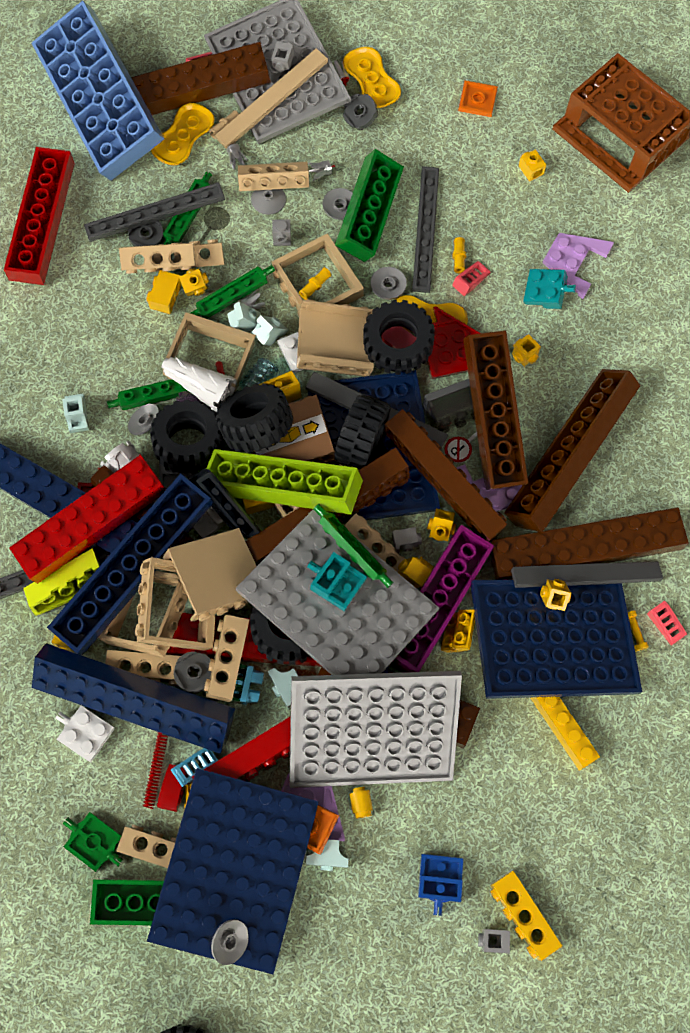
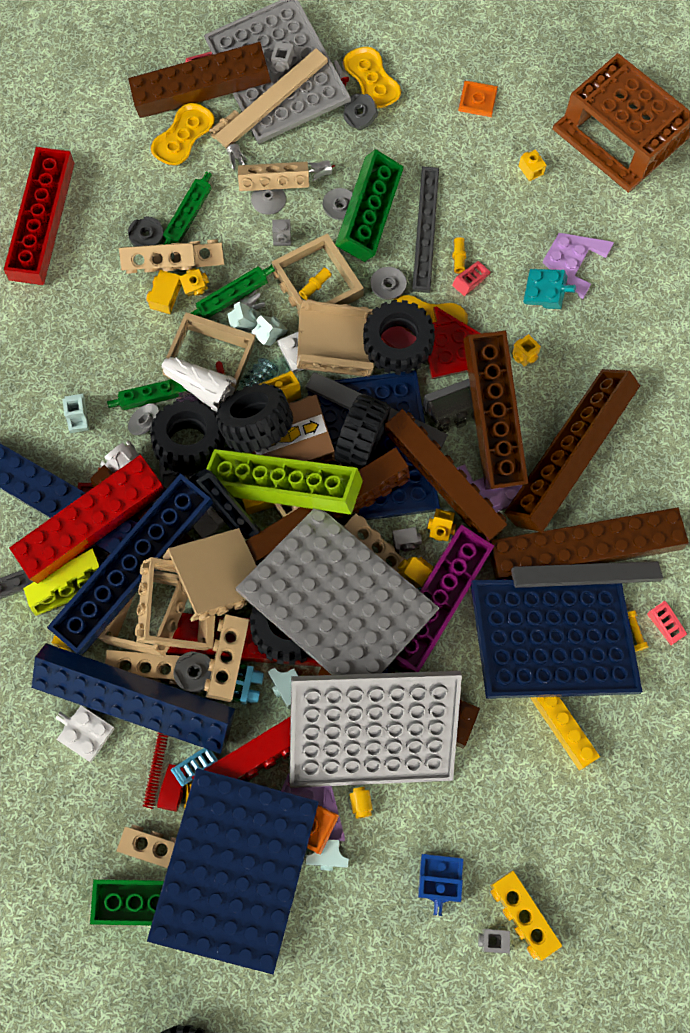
(93, 842): green plate -> none
(97, 91): medium blue brick -> none
(154, 212): dark grey tile -> none
(215, 219): clear smoke piece -> none
(229, 942): light grey dish -> none
(336, 581): teal plate -> none
(352, 546): green plate -> none
(459, 448): piece -> none
(459, 632): yellow slope -> none
(555, 594): yellow brick -> none

